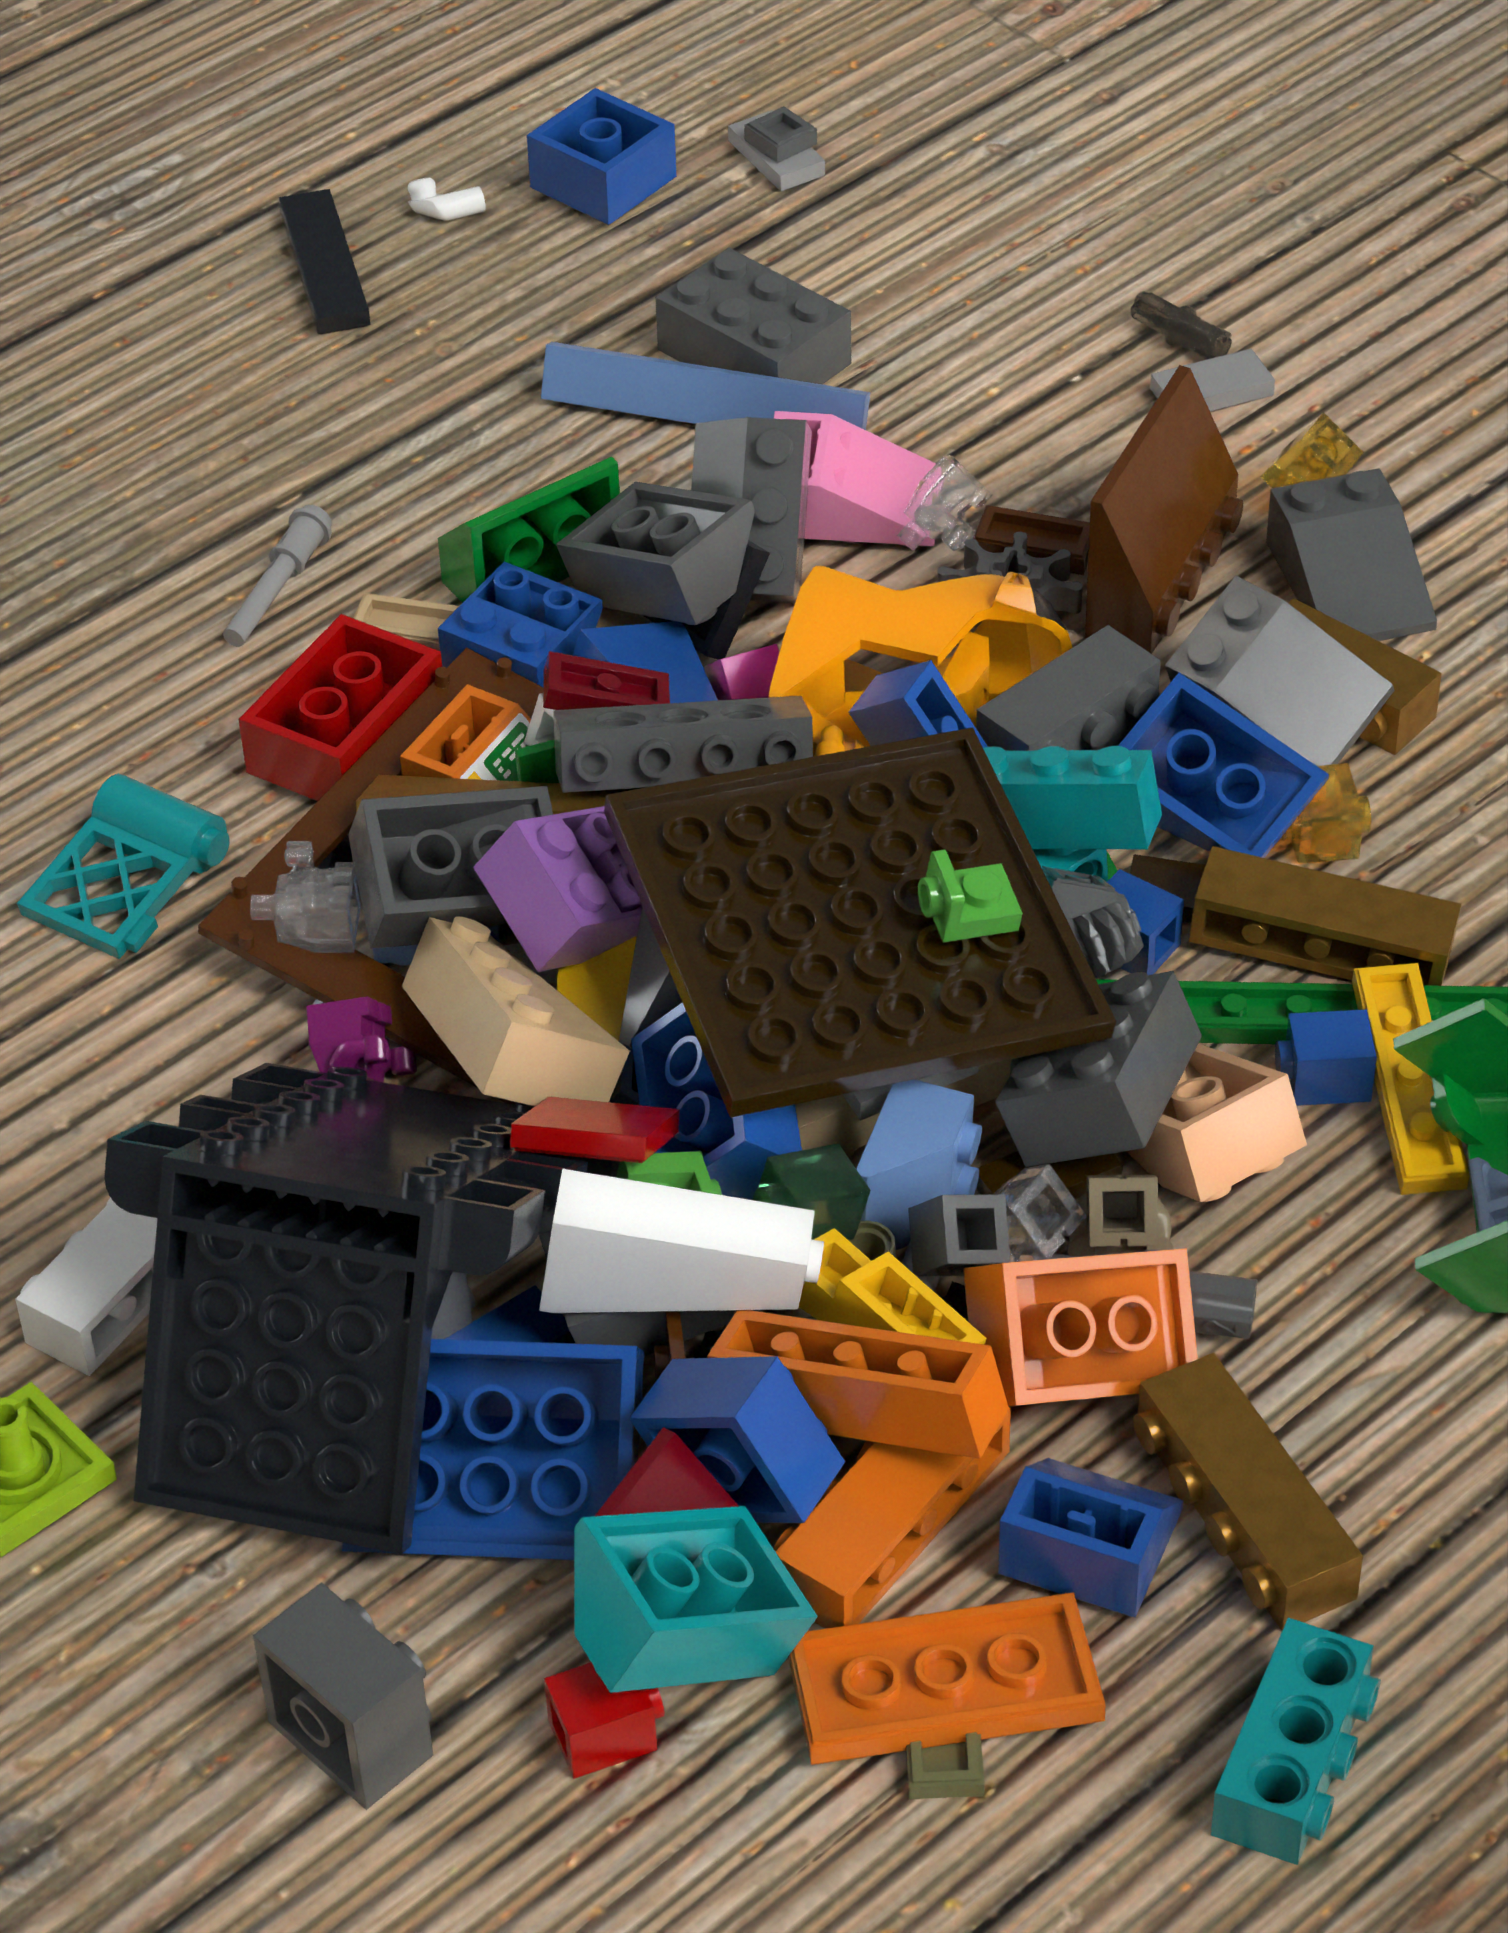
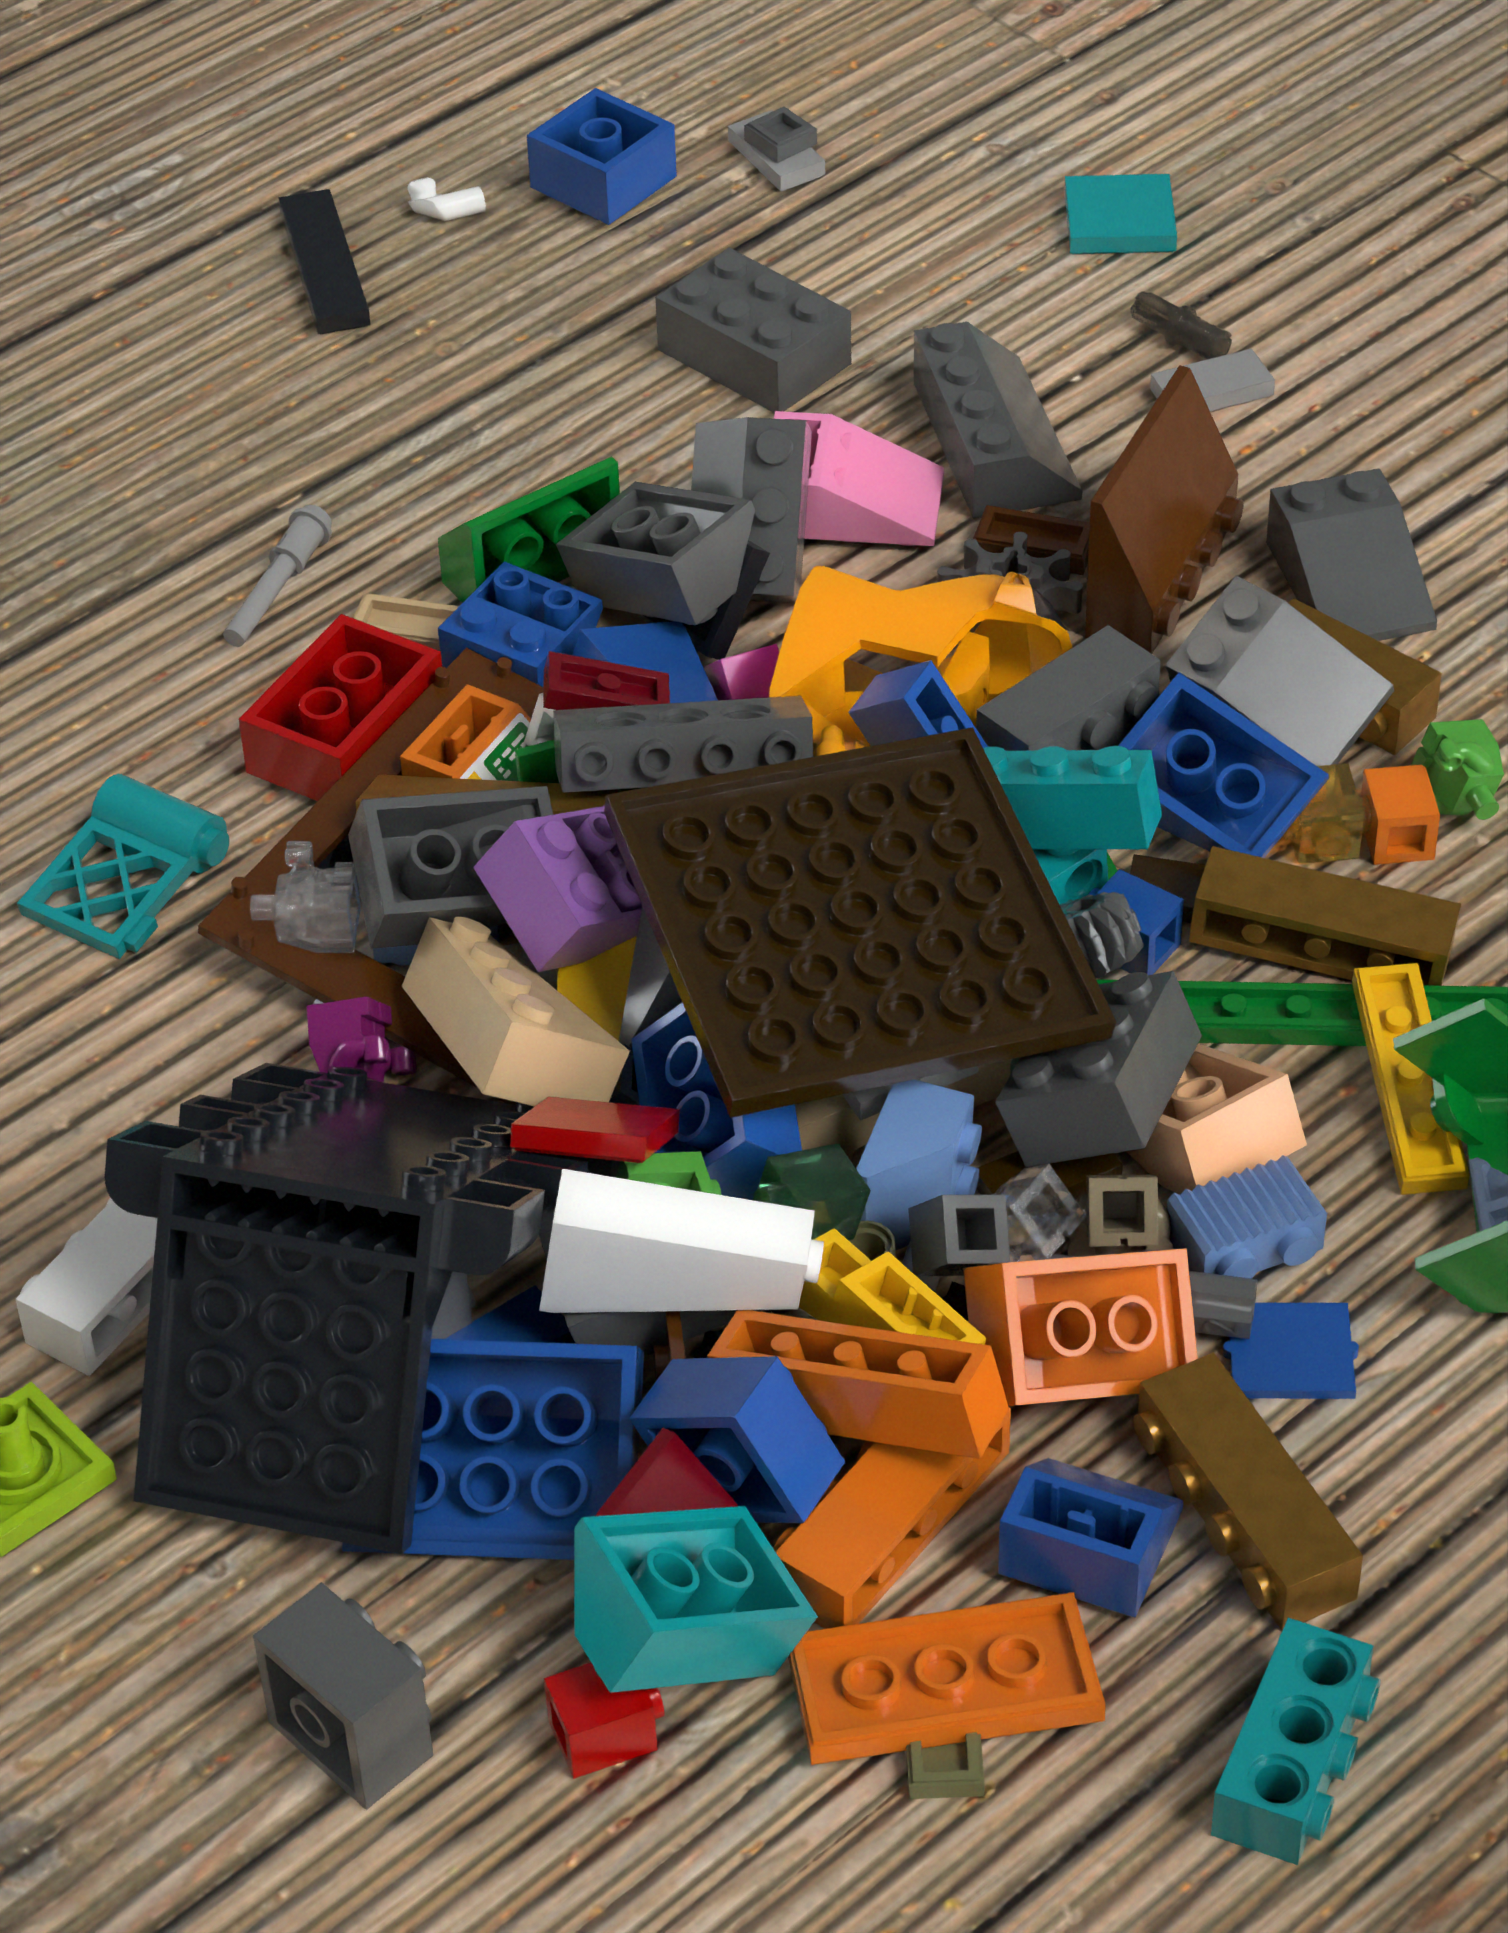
(685, 390): medium blue tile -> none
(941, 504): clear piece -> none
(968, 900): bright green bracket -> none
(990, 421): none -> dark grey slope
(1079, 892): dark grey slope -> none
(1120, 213): none -> teal tile
(1248, 1221): none -> medium blue brick
(1295, 1352): none -> blue piece
(1313, 455): clear yellow brick -> none
(1328, 1057): blue brick -> none
(1402, 814): none -> orange panel
(1462, 767): none -> bright green piece

